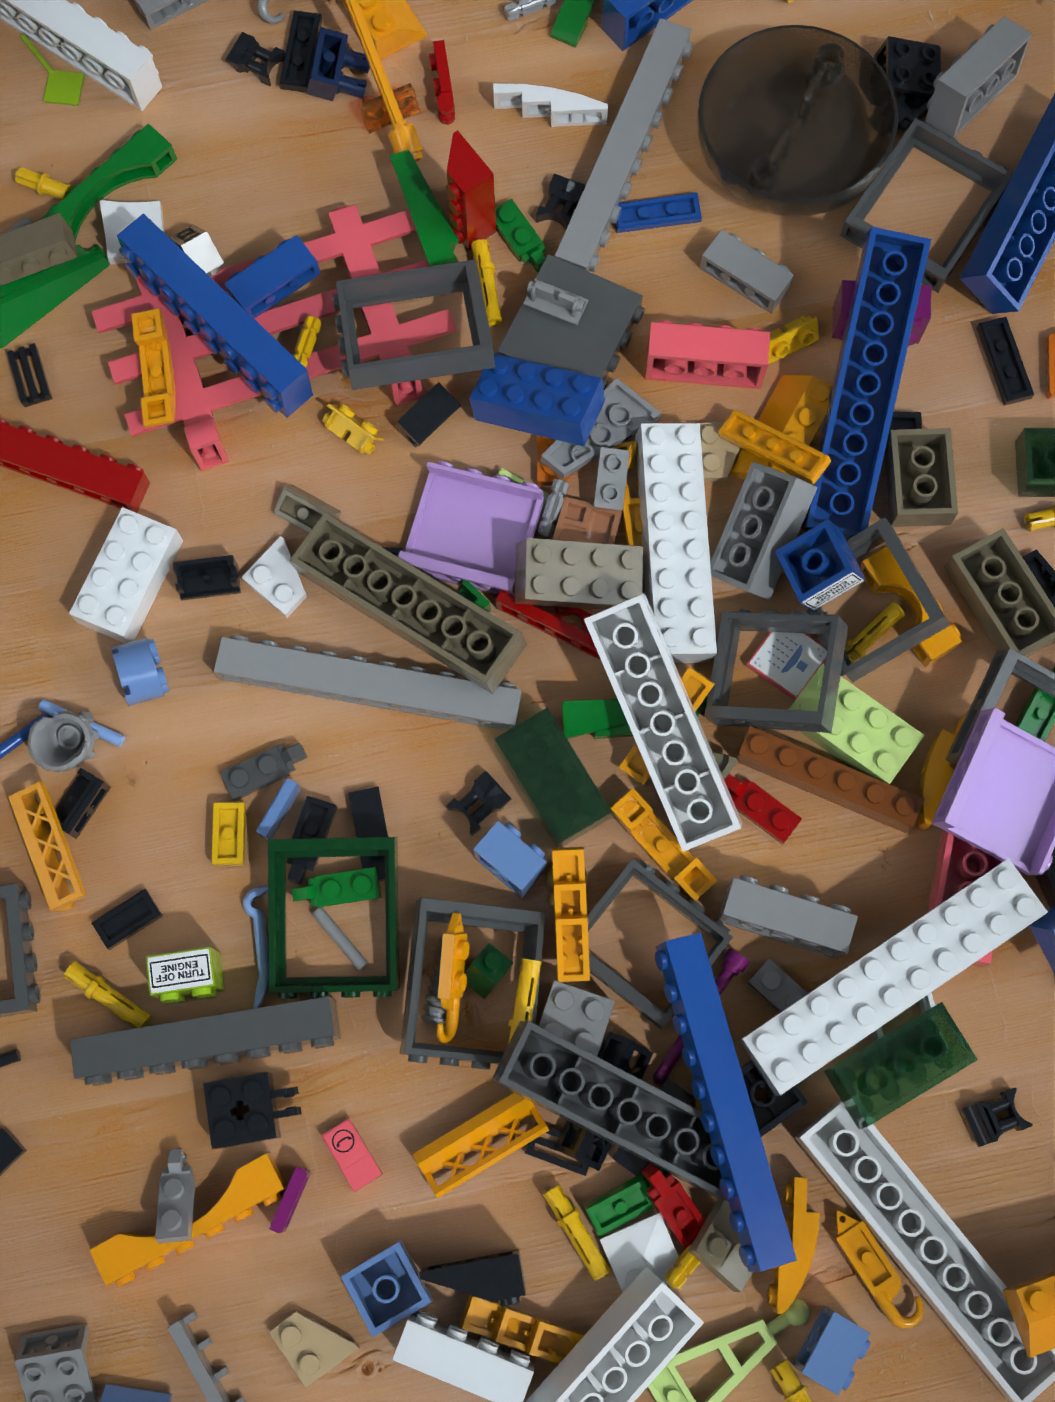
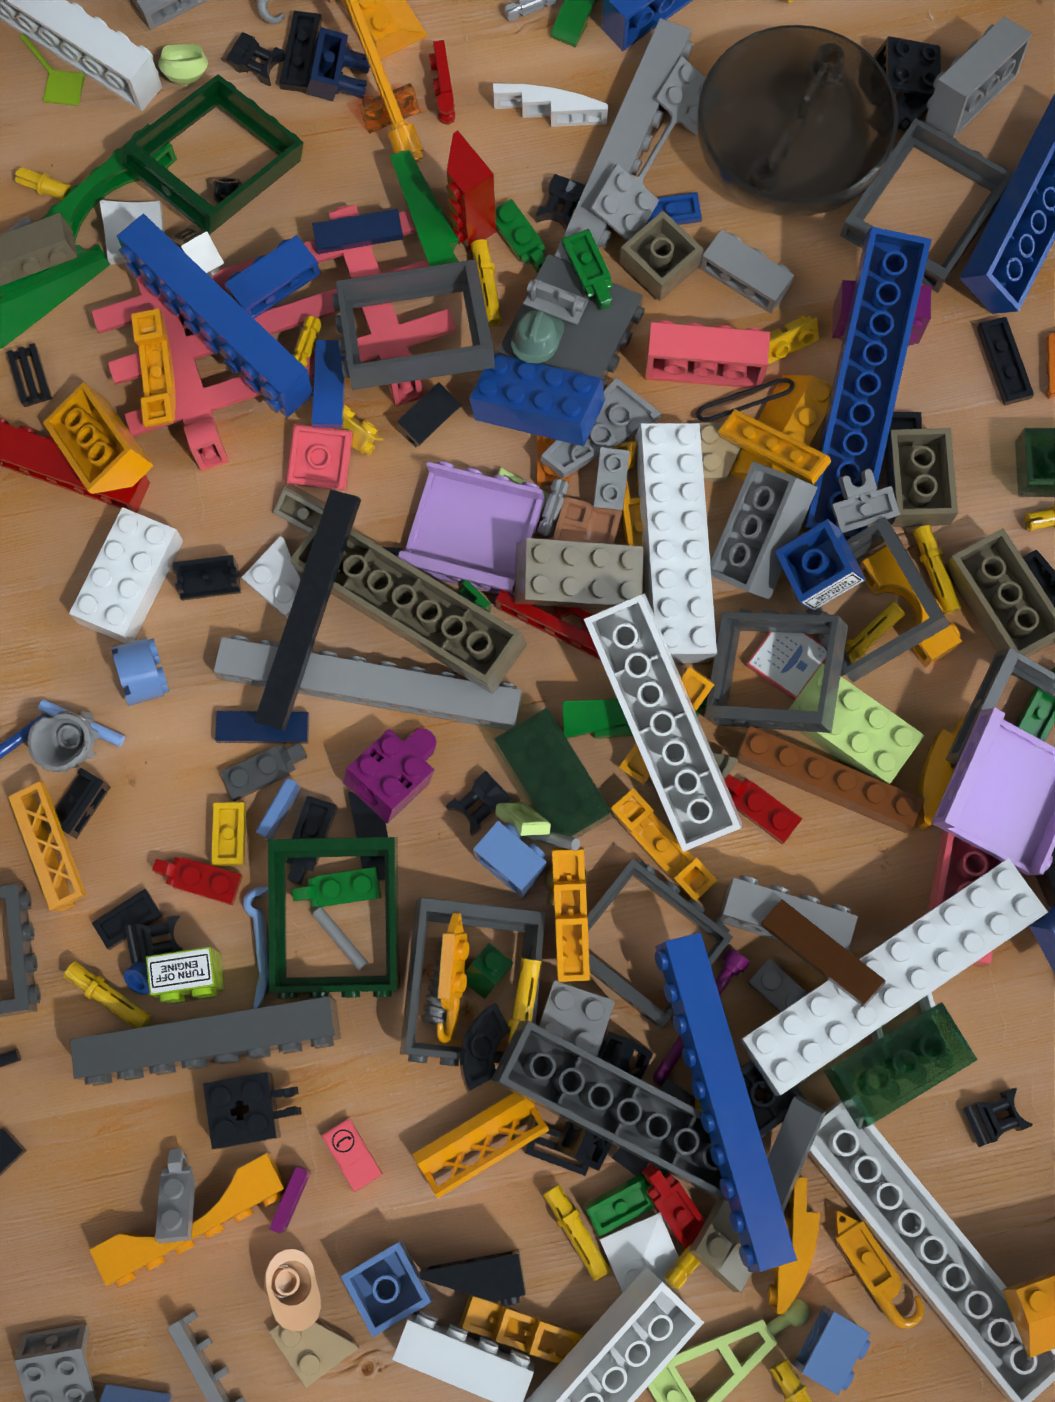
(97, 442): none -> light orange slope
(137, 978): none -> blue tile
(140, 939): none -> black piece
(183, 63): none -> yellowish green hat
(200, 879): none -> red hinge
(216, 92): none -> dark green window
(225, 187): none -> black tile
(241, 728): none -> dark blue tile
(292, 1290): none -> light nougat piece
(307, 610): none -> black tile
(319, 457): none -> coral tile
(328, 385): none -> blue tile
(357, 231): none -> dark blue tile
(389, 768): none -> magenta brick
(479, 1047): none -> black tile
(523, 818): none -> yellowish green tile
(537, 337): none -> sand green piece
(558, 840): none -> light grey bar
(589, 267): none -> green hinge
(623, 198): none -> light grey hinge
(661, 255): none -> dark tan brick
(781, 380): none -> black piece
(793, 1145): none -> dark grey tile
(823, 953): none -> reddish brown tile
(864, 503): none -> light grey plate
(932, 558): none -> yellow pin

